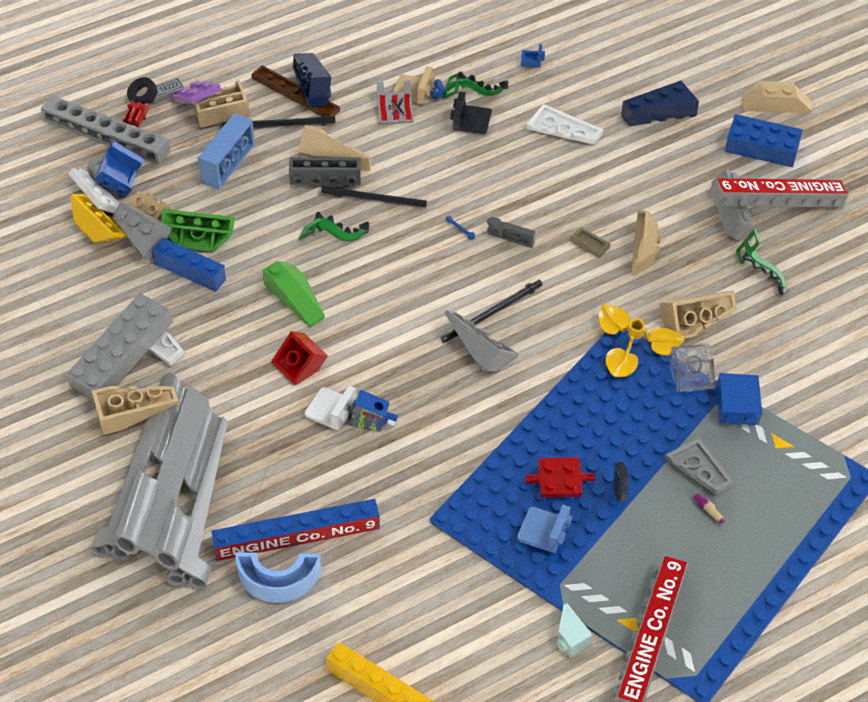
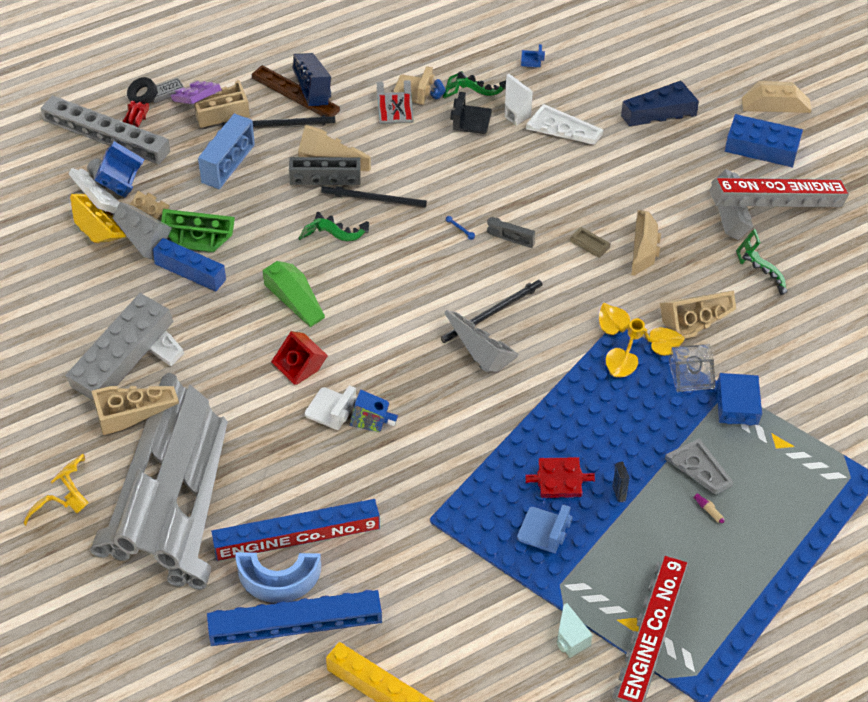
(73, 497): none -> yellow plant
(294, 617): none -> blue brick
(517, 101): none -> white slope

